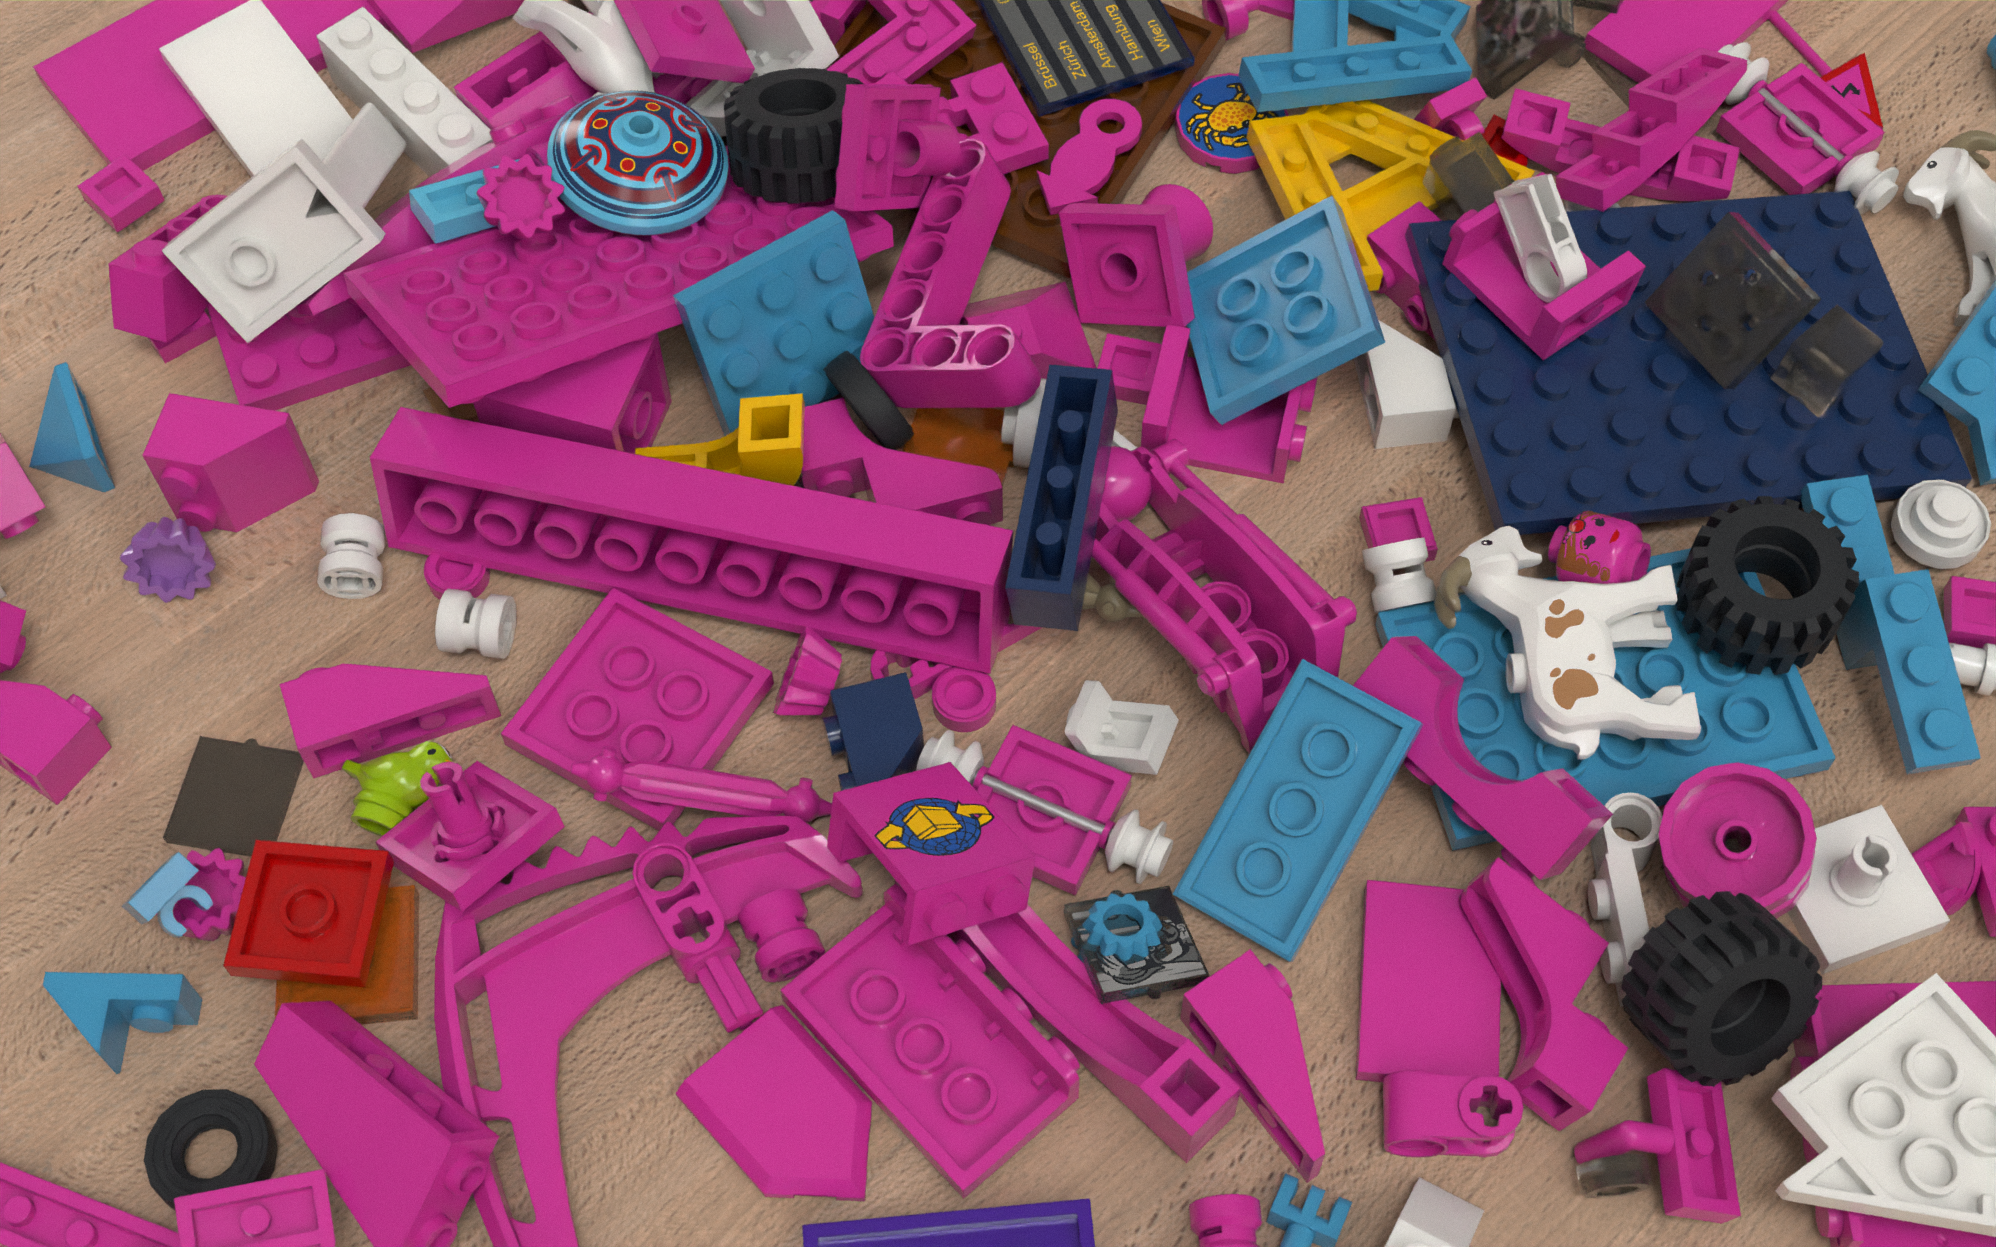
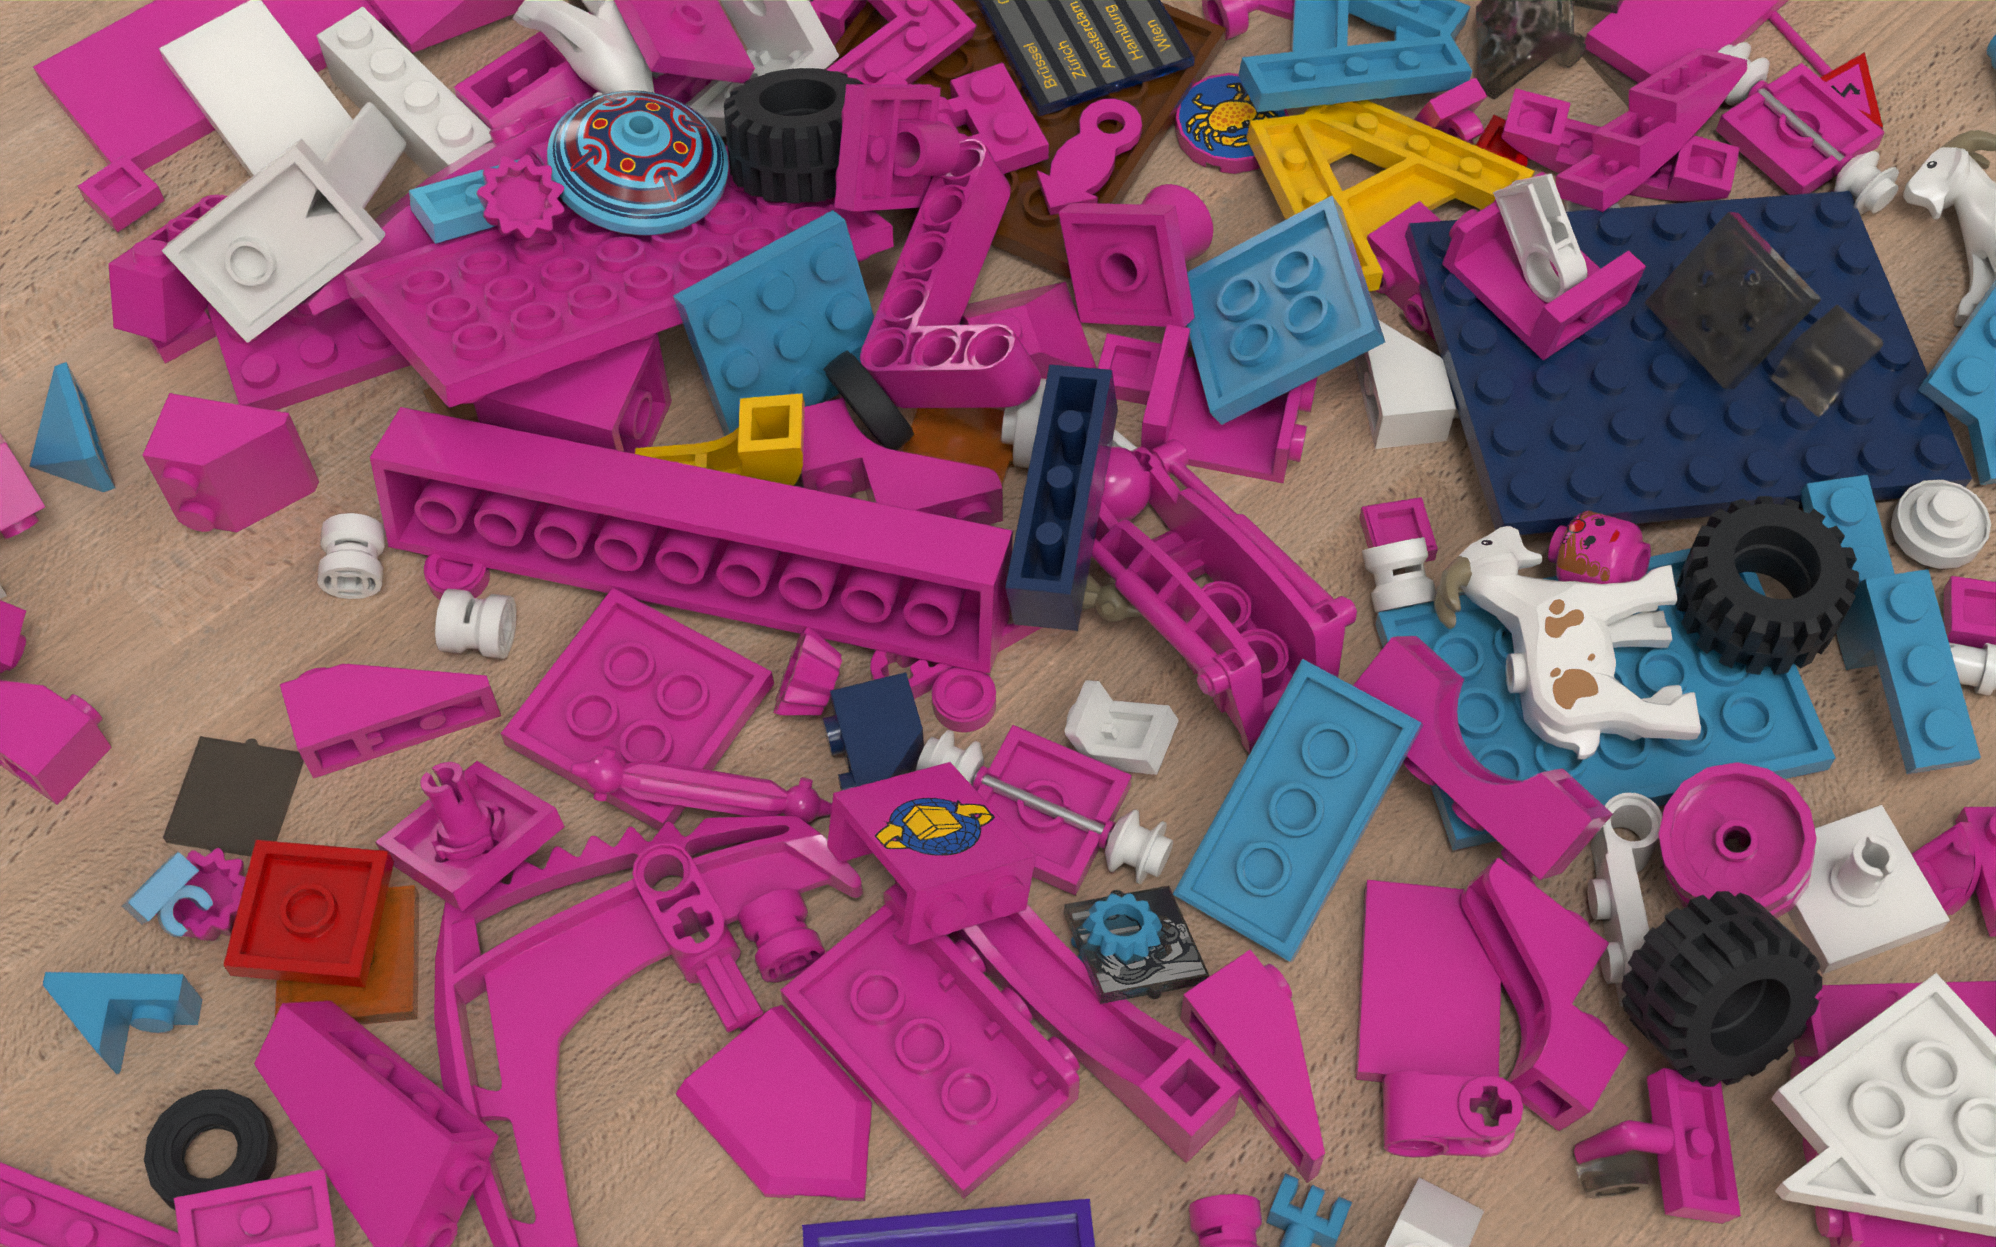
(168, 559): medium lavender piece -> none
(393, 785): lime animal -> none
(1464, 176): clear smoke brick -> none

